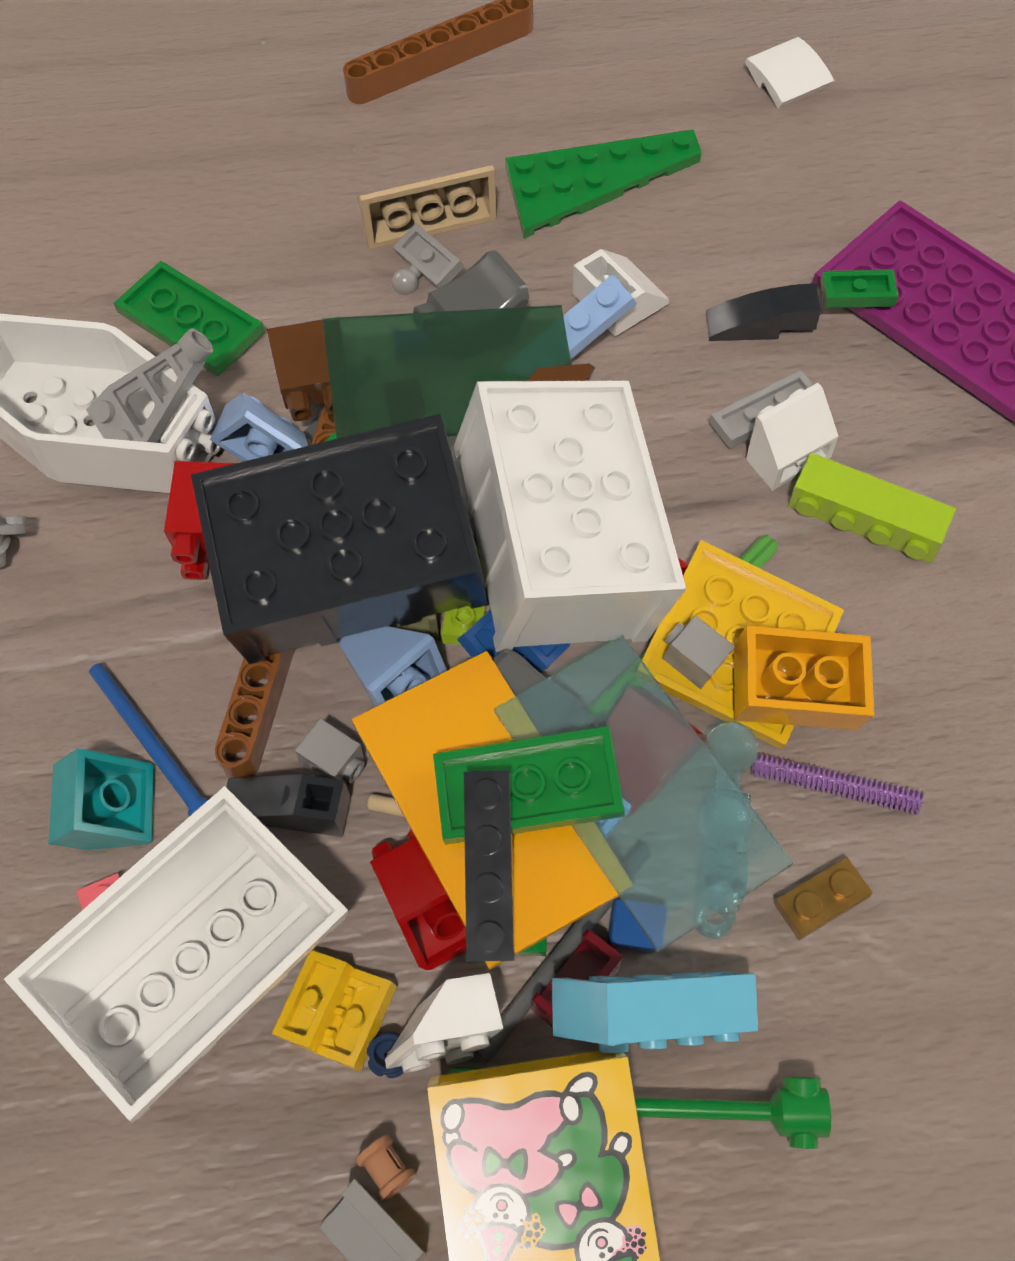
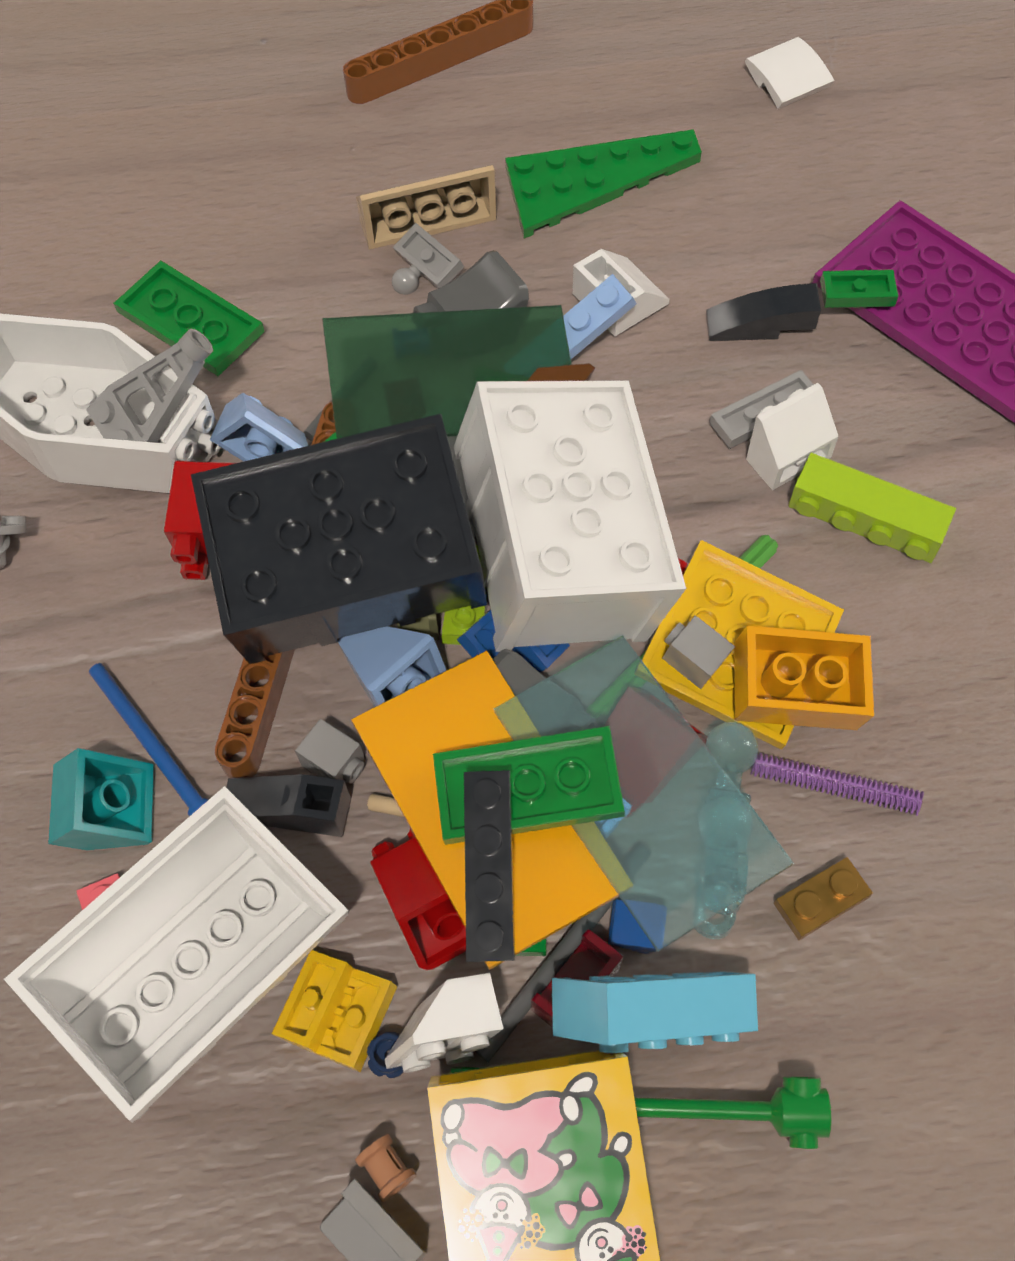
(301, 367): reddish brown hips -> none

